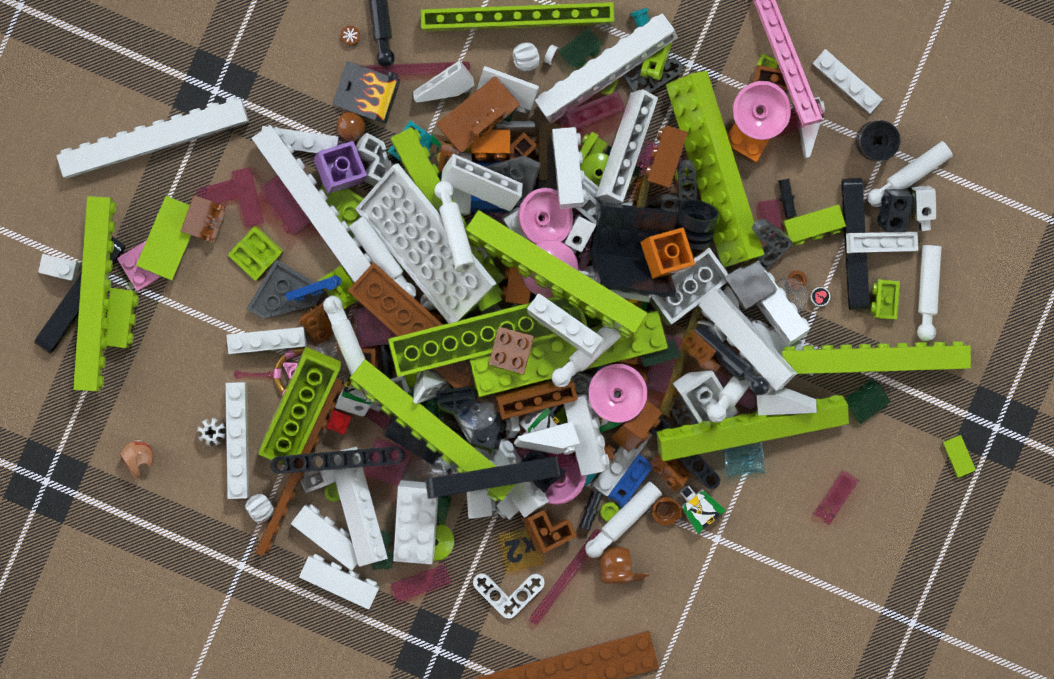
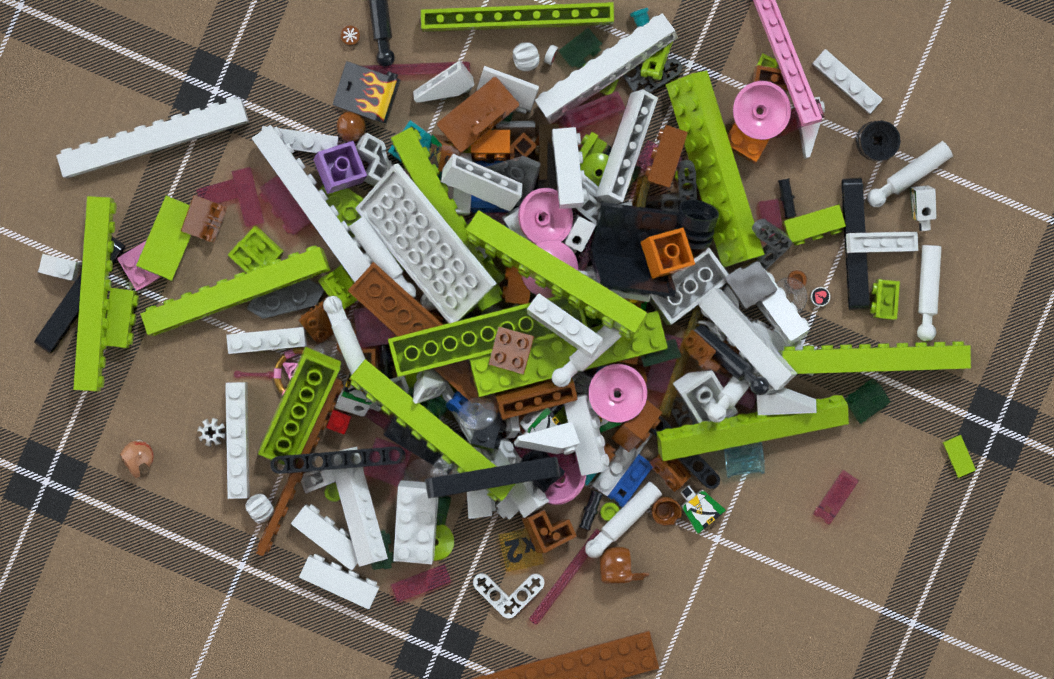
(235, 291): none -> lime brick
(314, 288): blue plate -> none
(454, 228): white piece -> none
(456, 400): black slope -> none
(898, 211): black brick -> none

